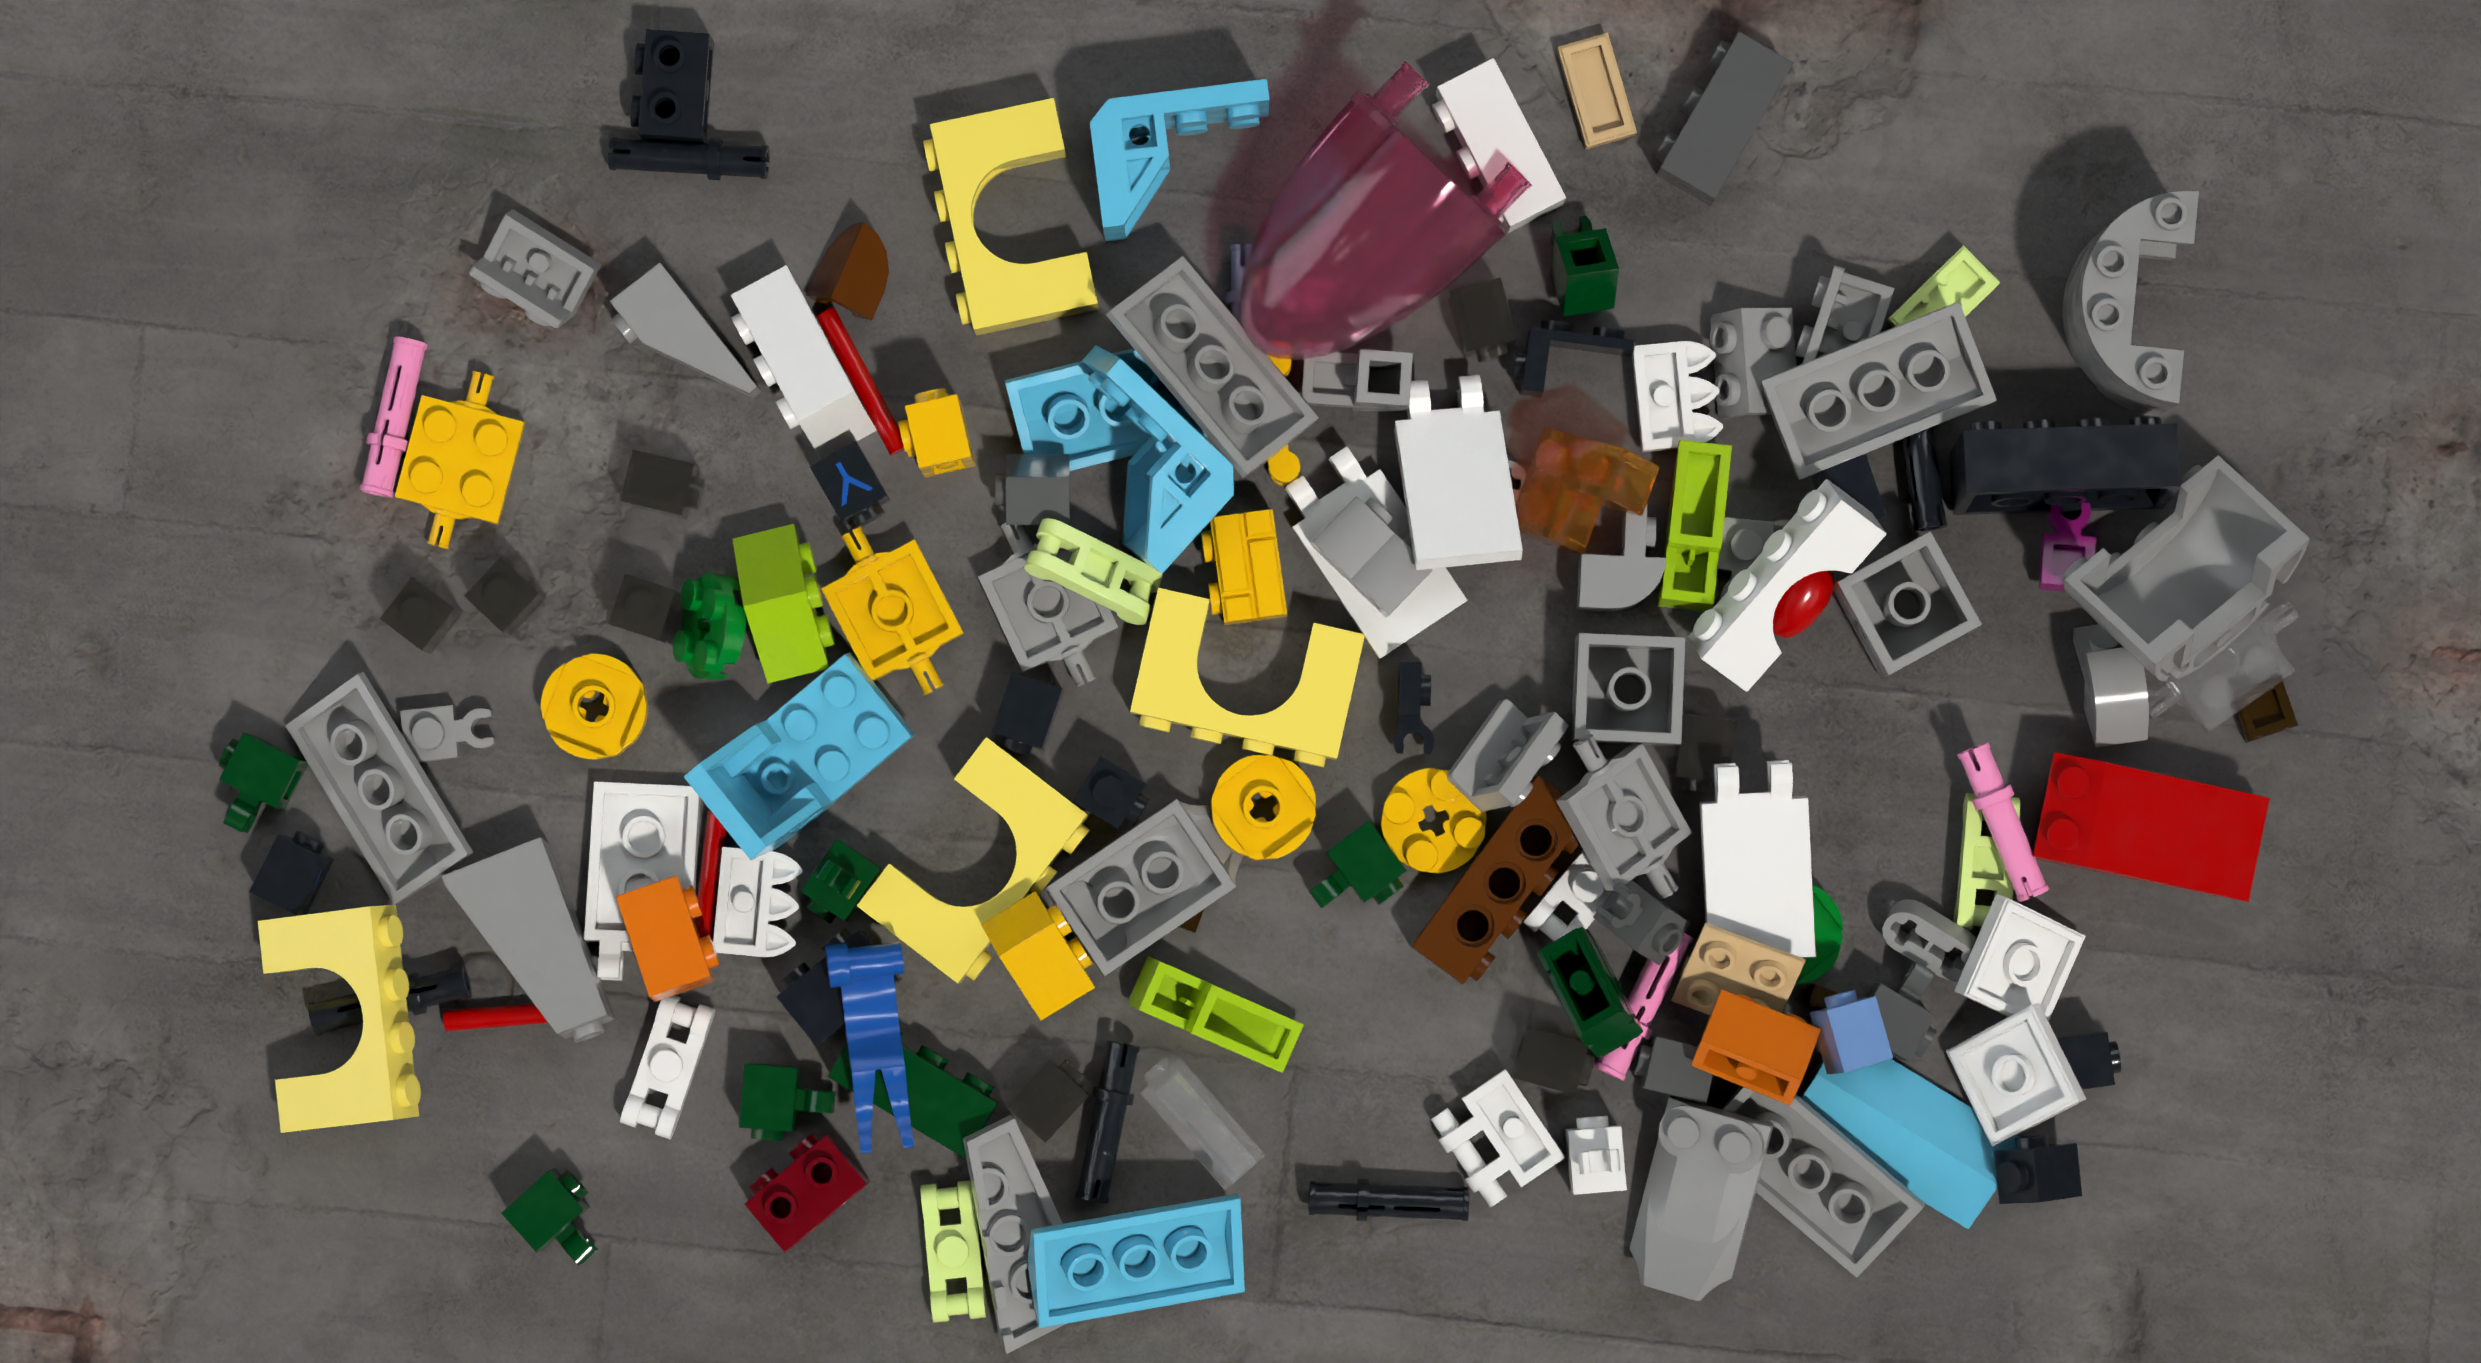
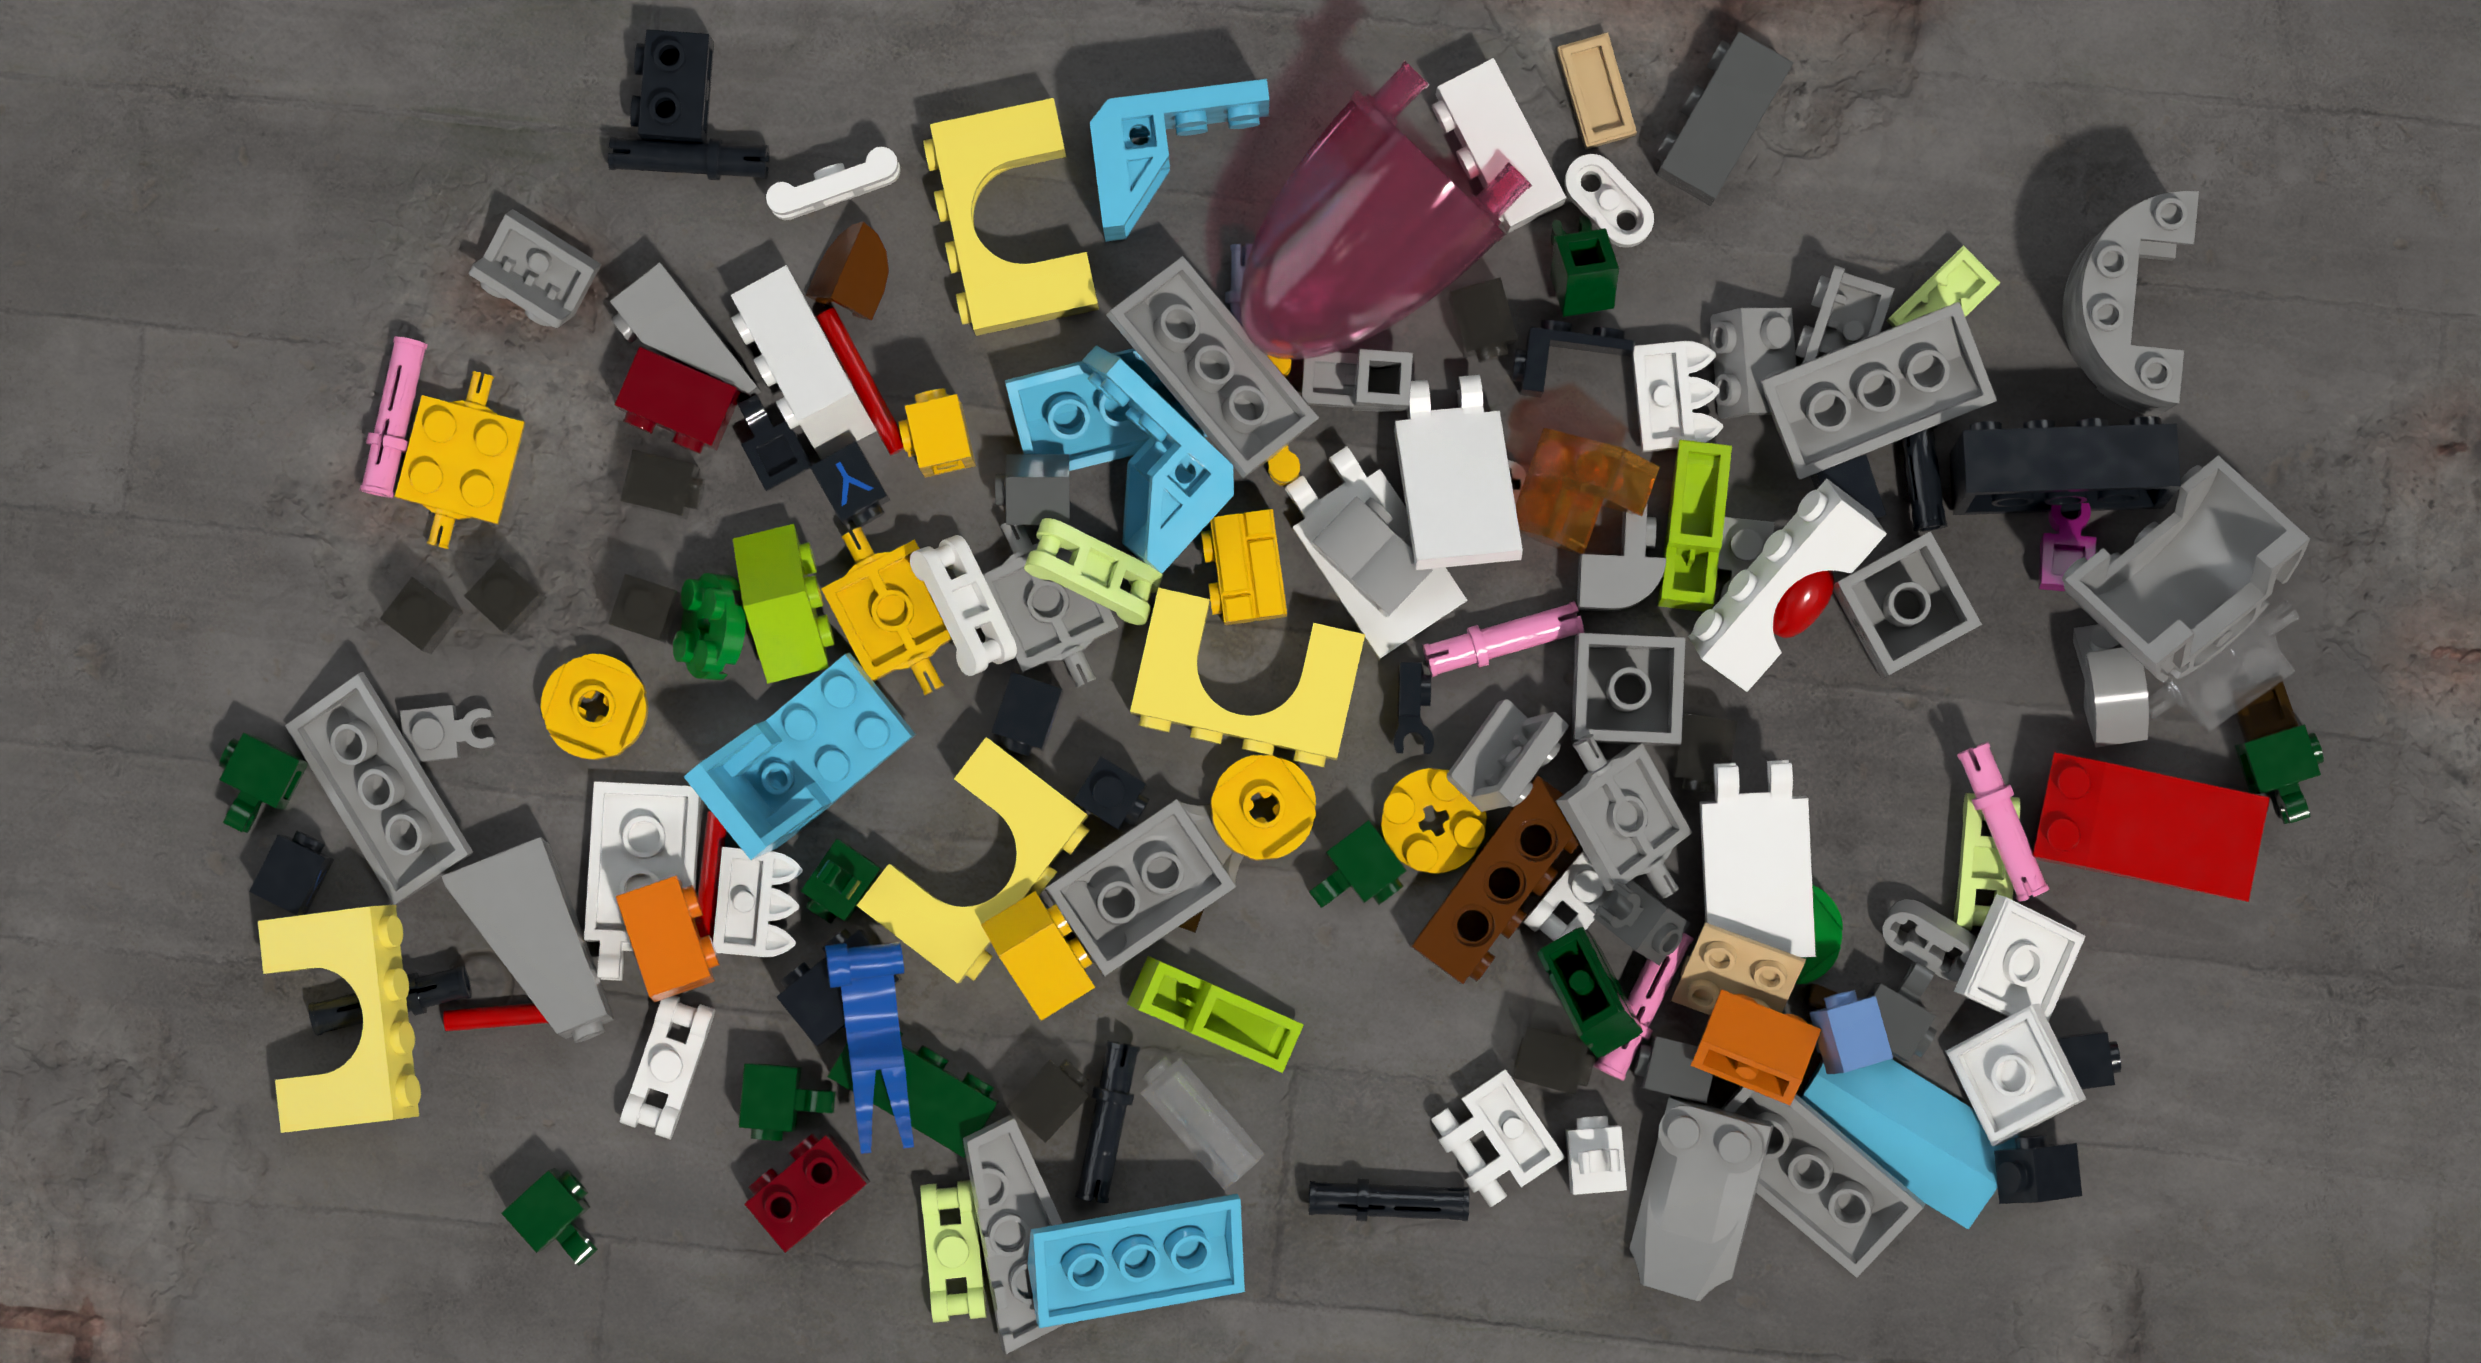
(677, 400): none -> dark red brick
(774, 450): none -> black plate
(834, 185): none -> white plate
(964, 604): none -> white plate
(1502, 639): none -> bright pink pin
(1611, 199): none -> white plate
(2279, 764): none -> dark green brick

